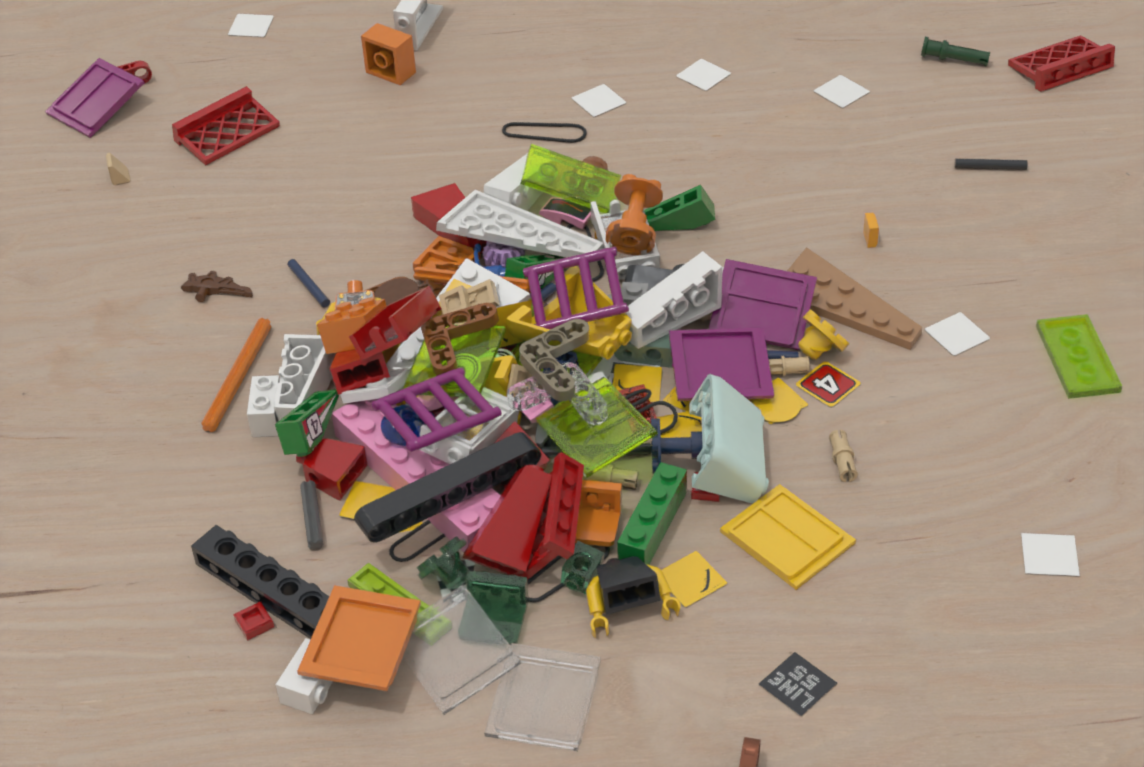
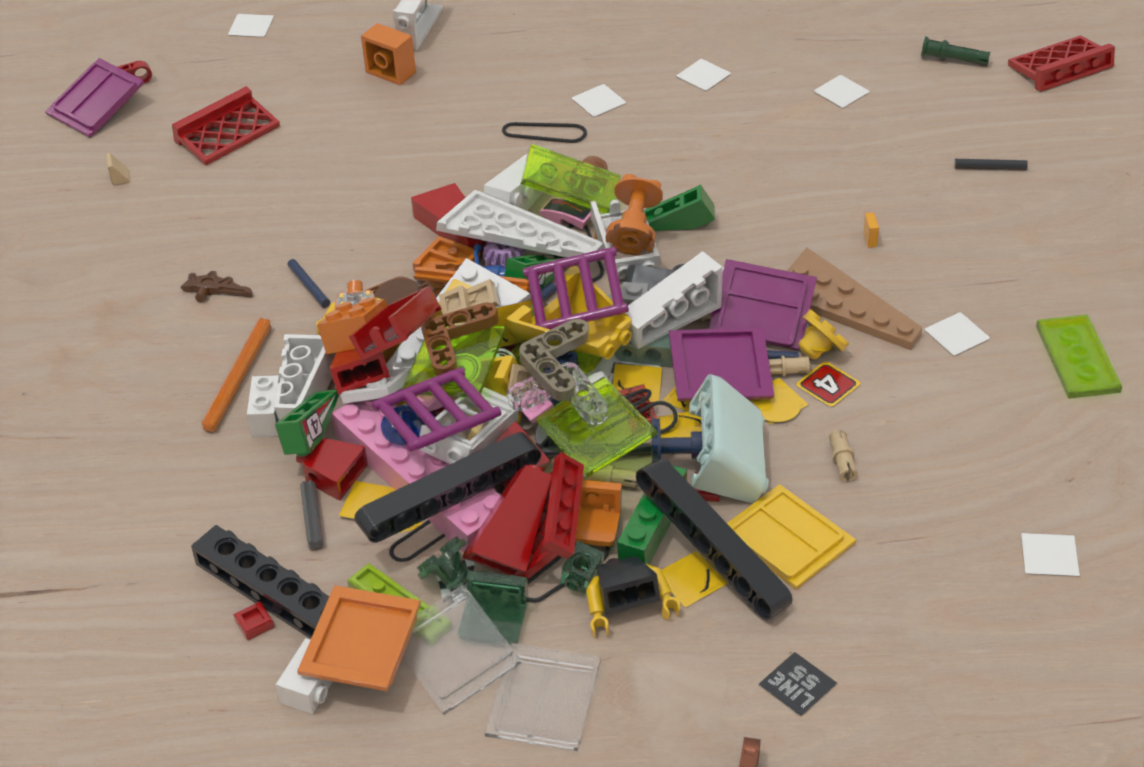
(714, 538): none -> black beam

